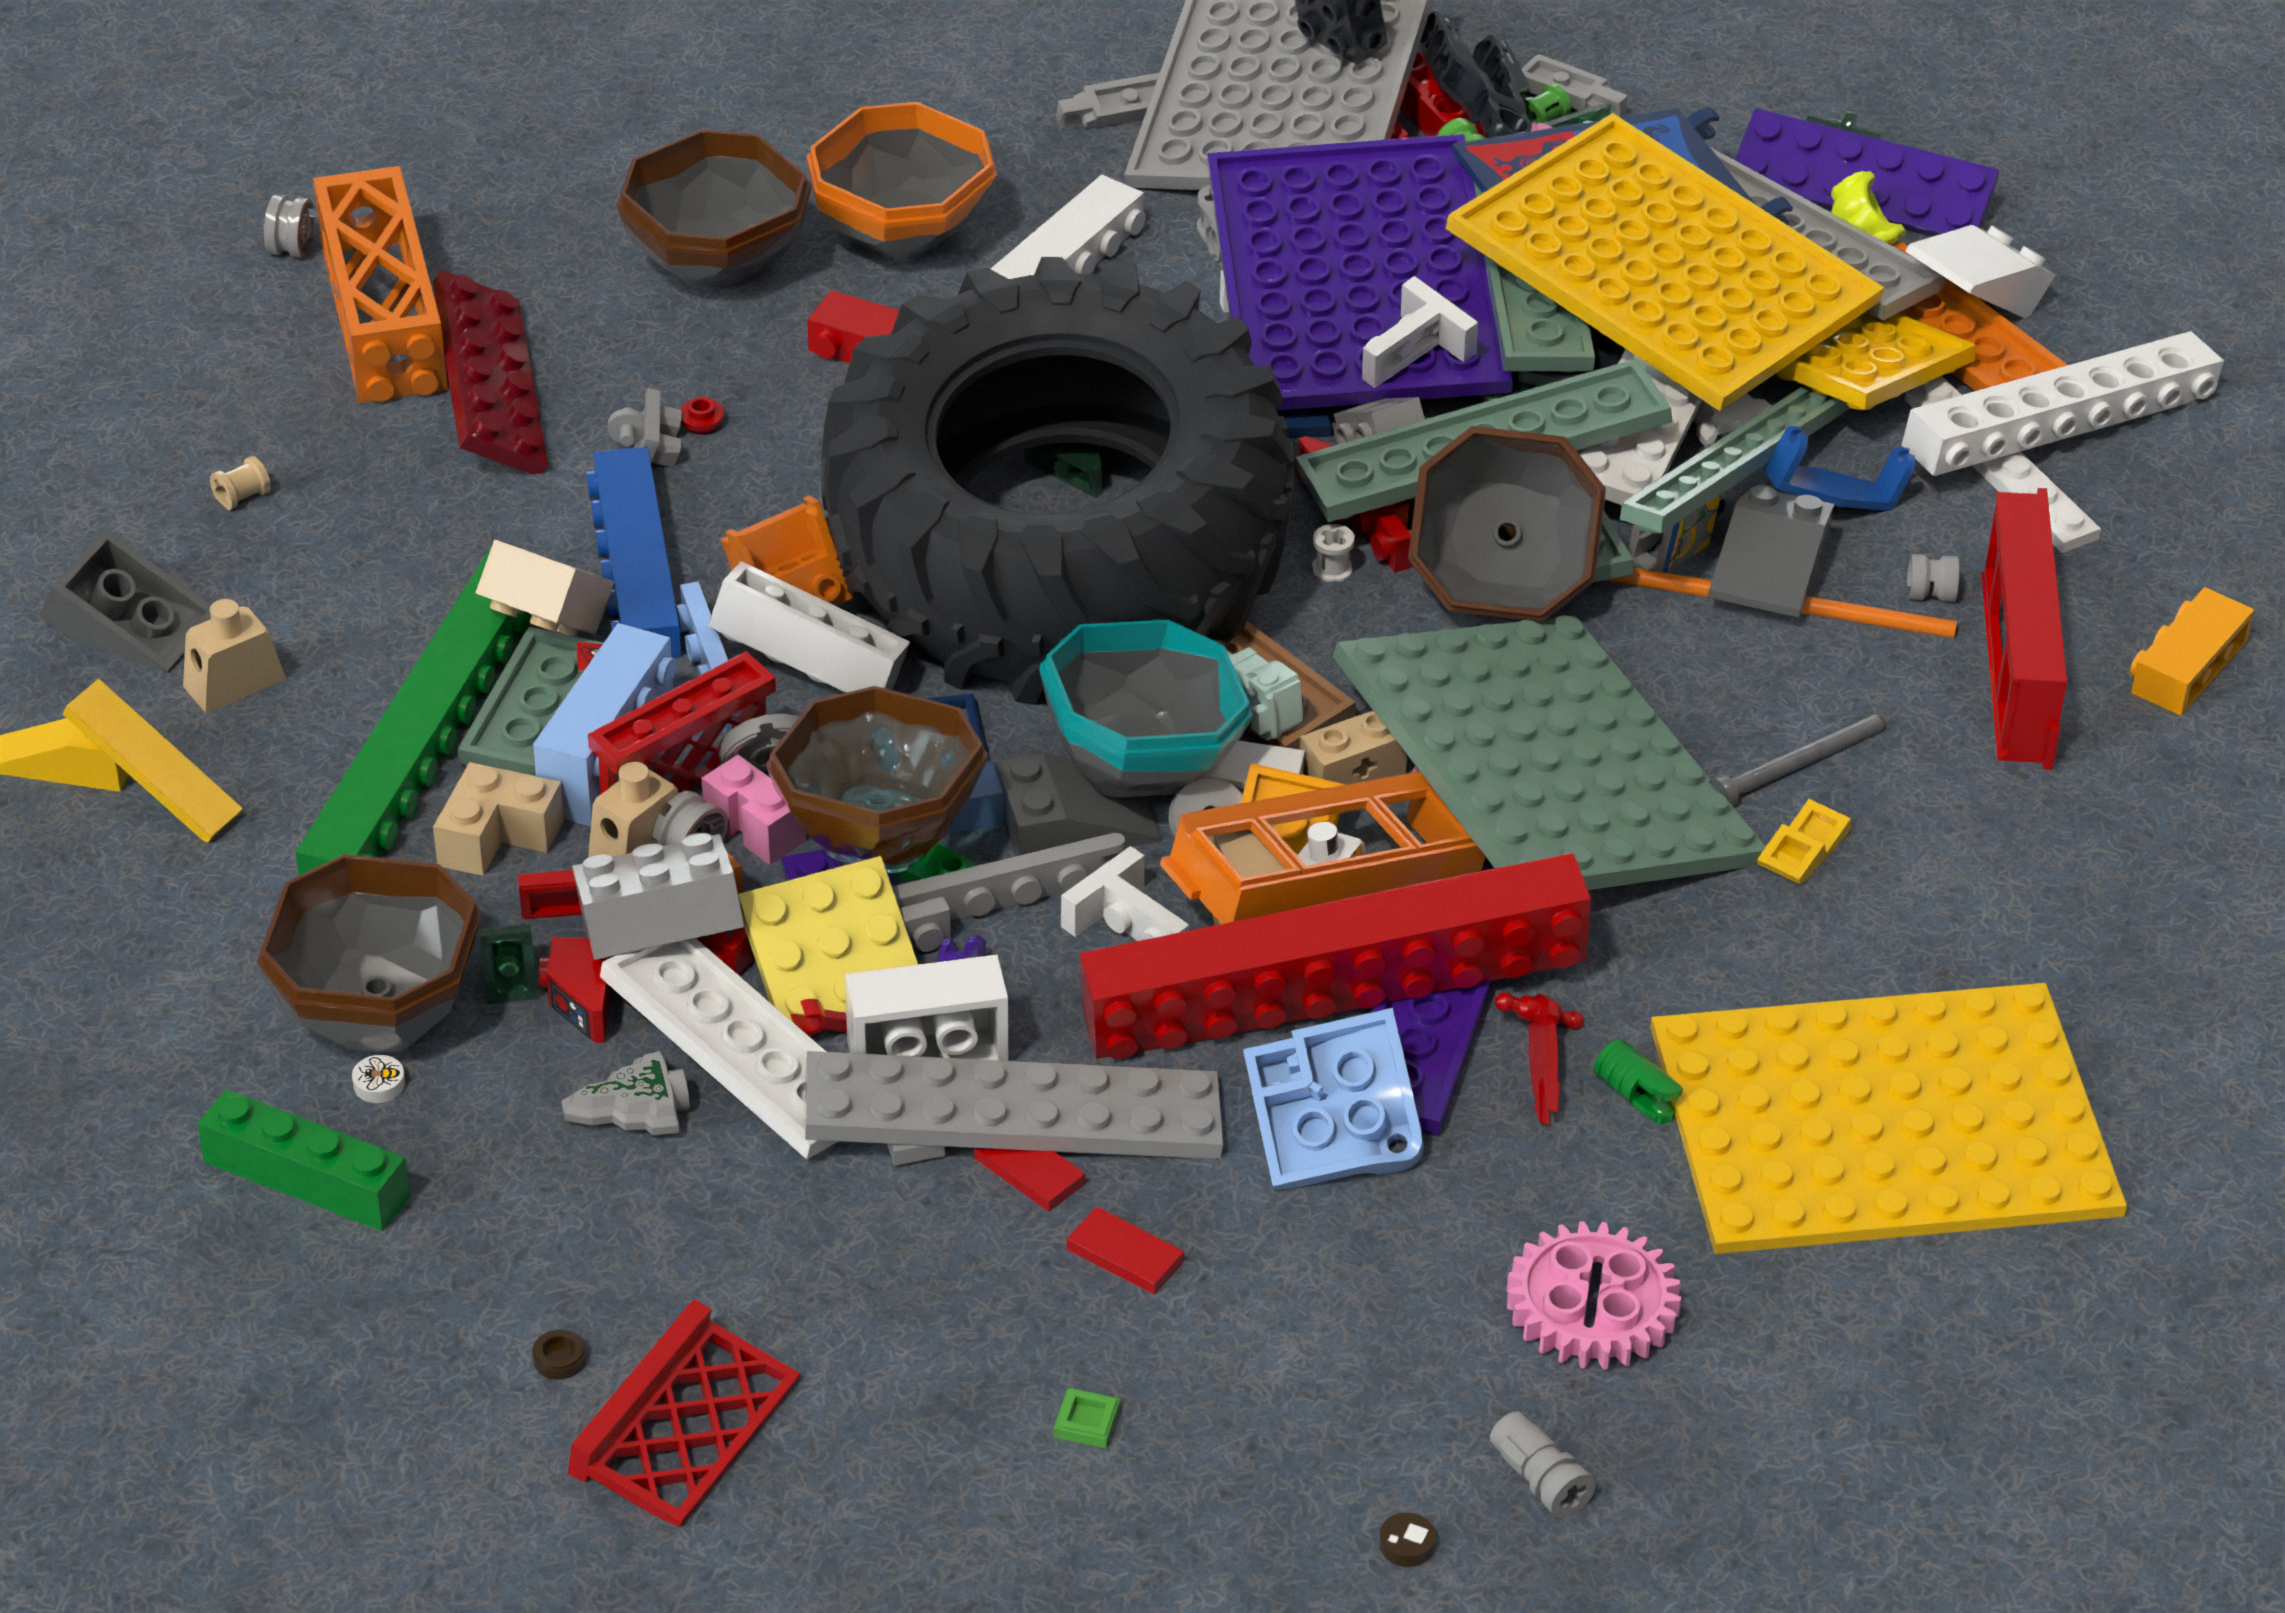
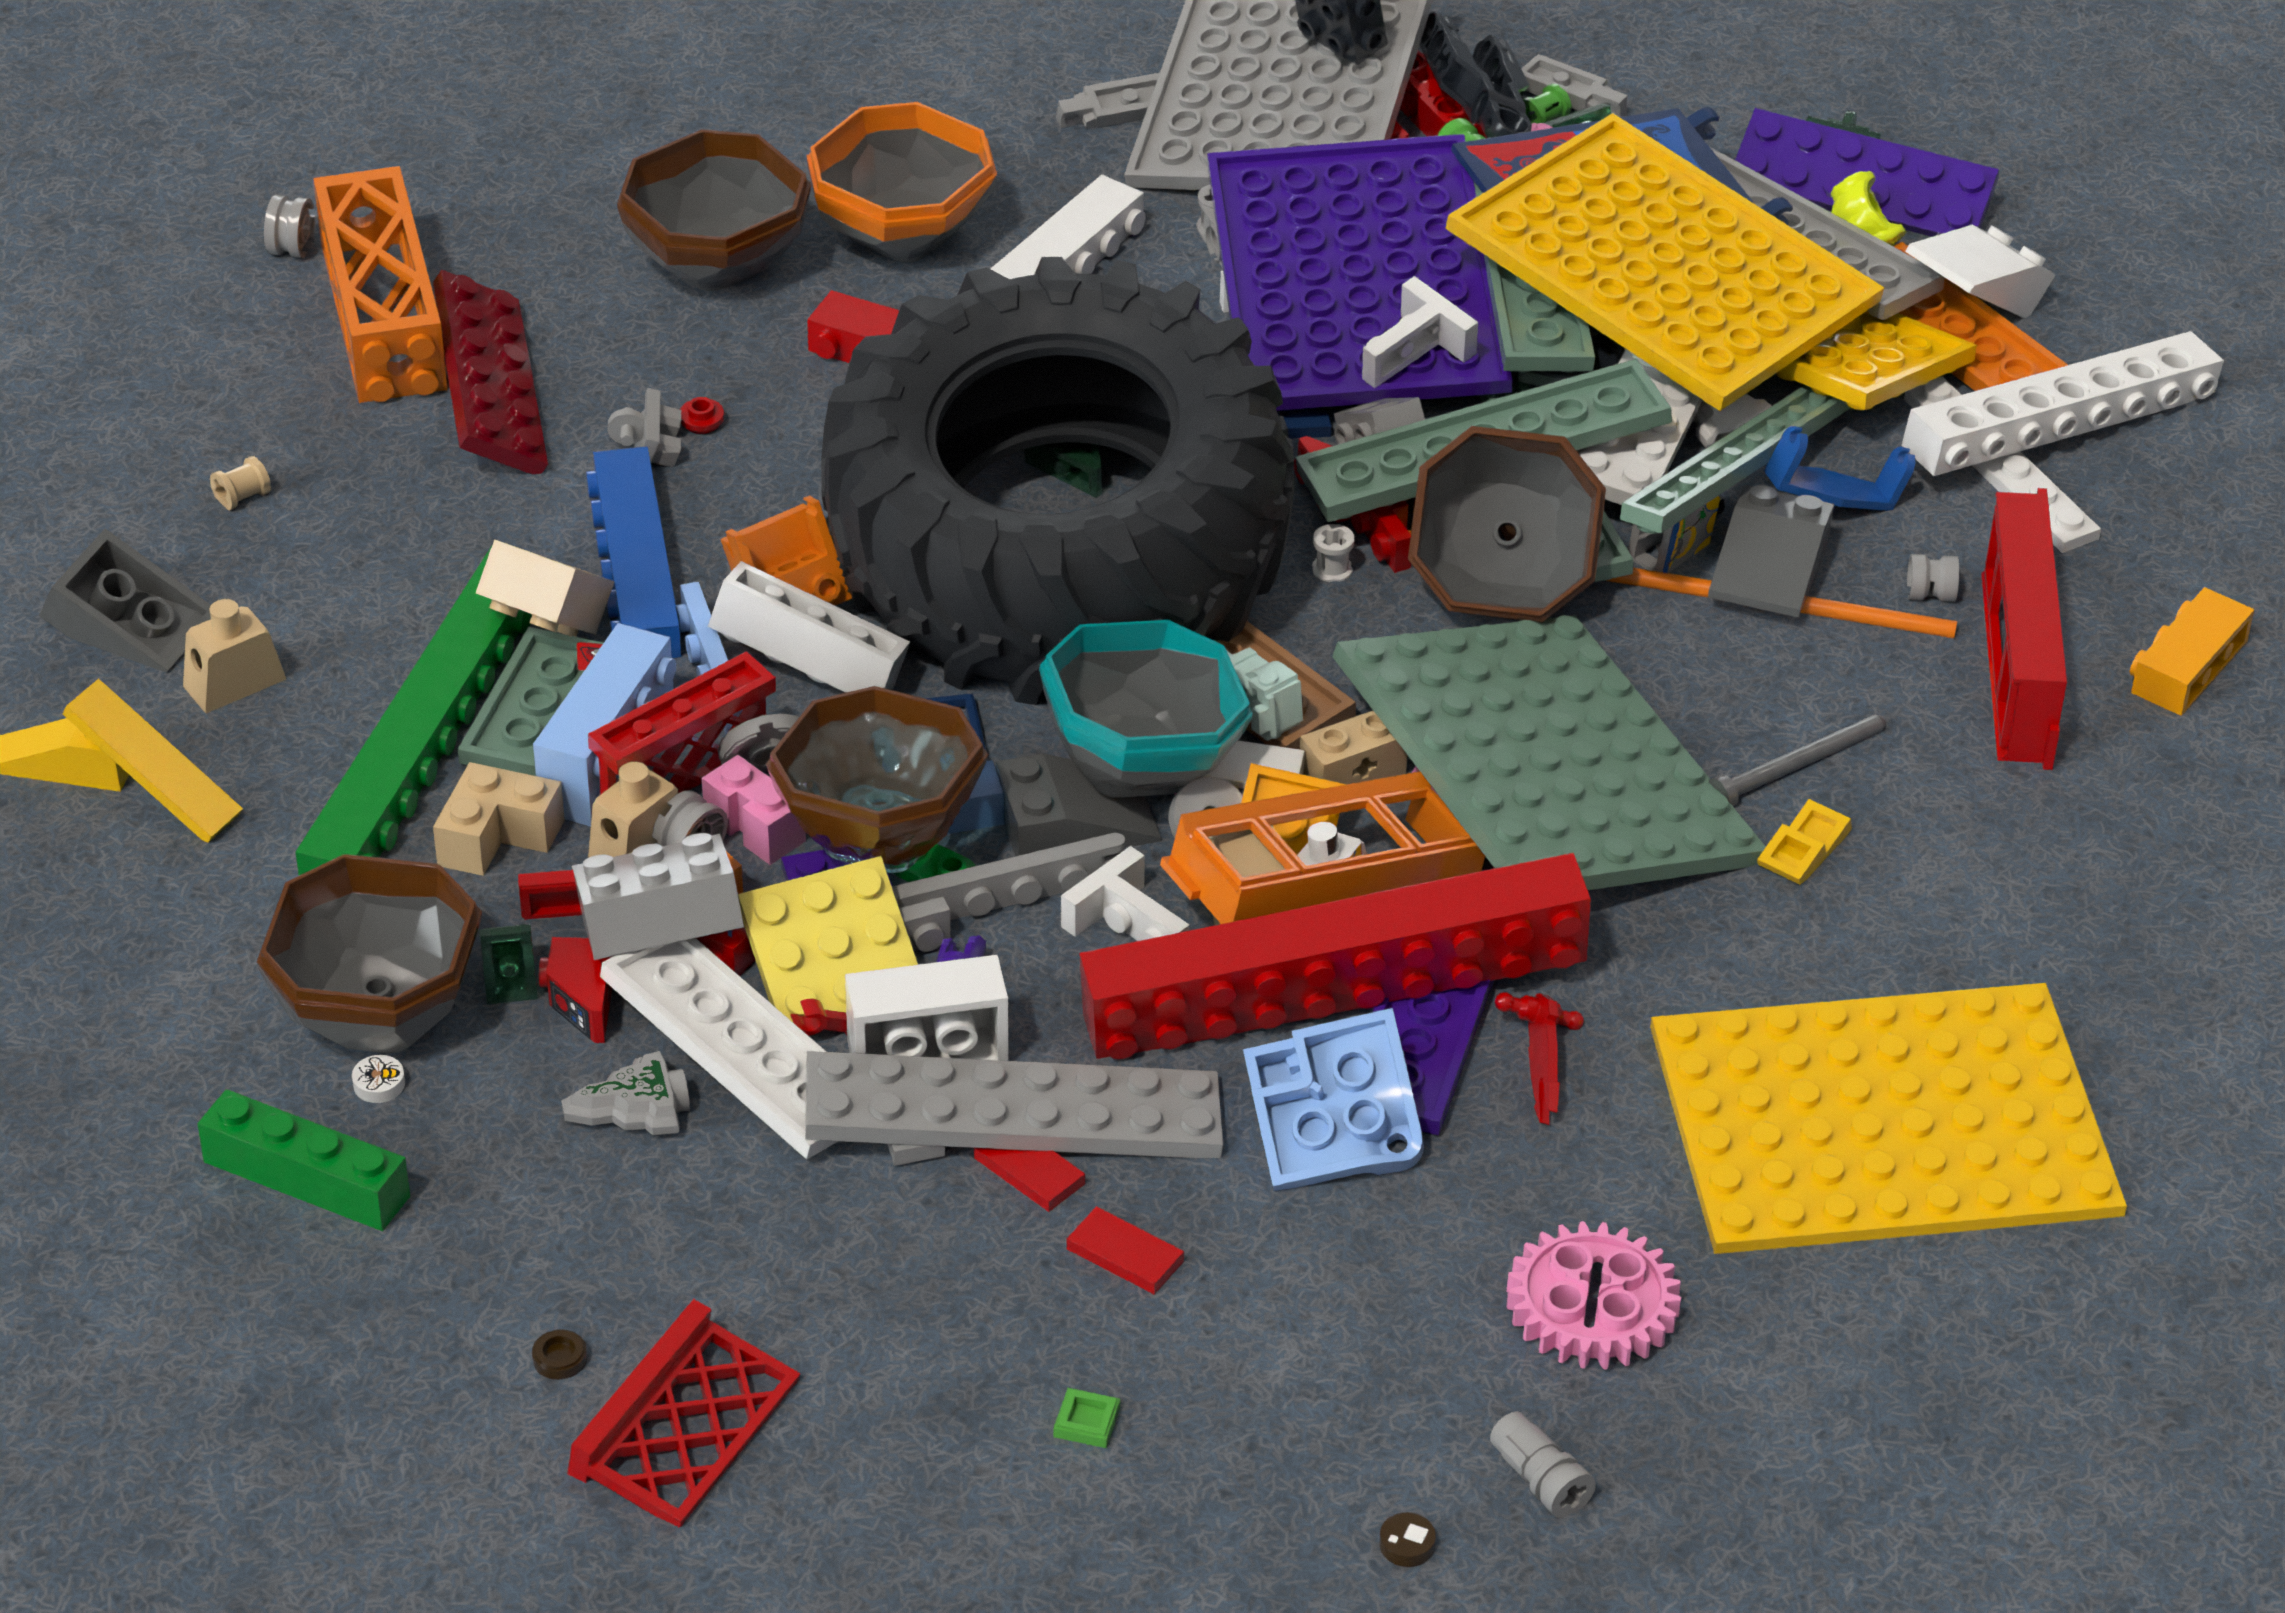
(1638, 1080): green hinge -> none

